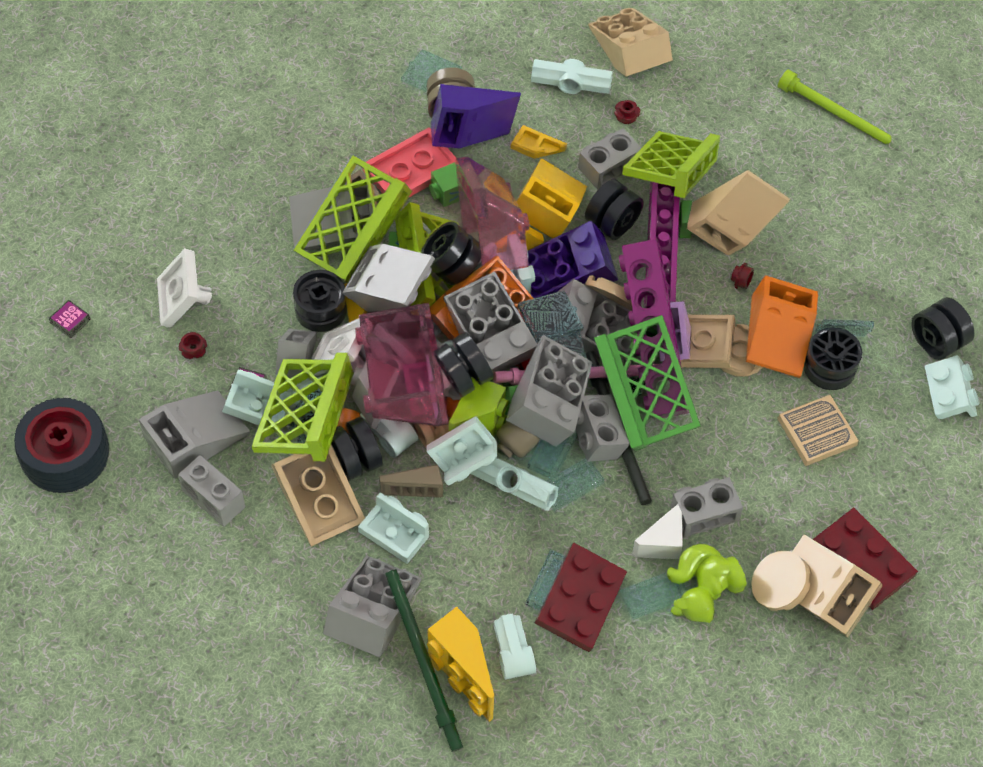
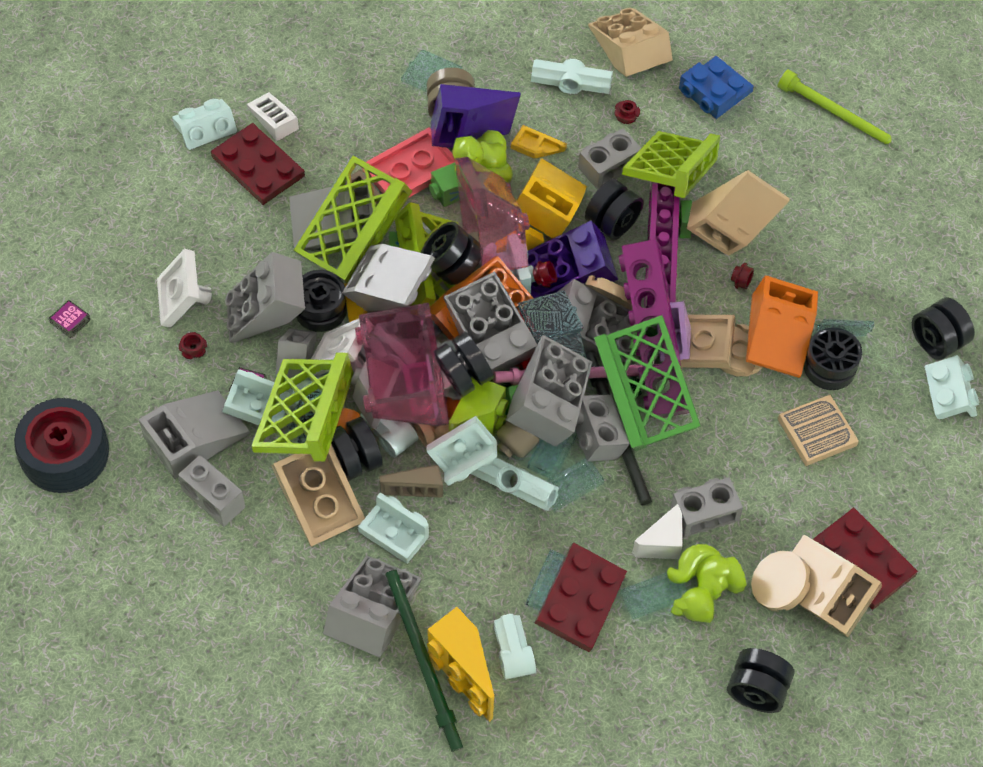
(205, 123): none -> light aqua bracket
(257, 163): none -> dark red plate
(265, 297): none -> light grey slope
(276, 130): none -> white slope
(486, 150): none -> lime animal
(545, 274): none -> dark red plate
(714, 86): none -> blue plate
(760, 680): none -> black wheel

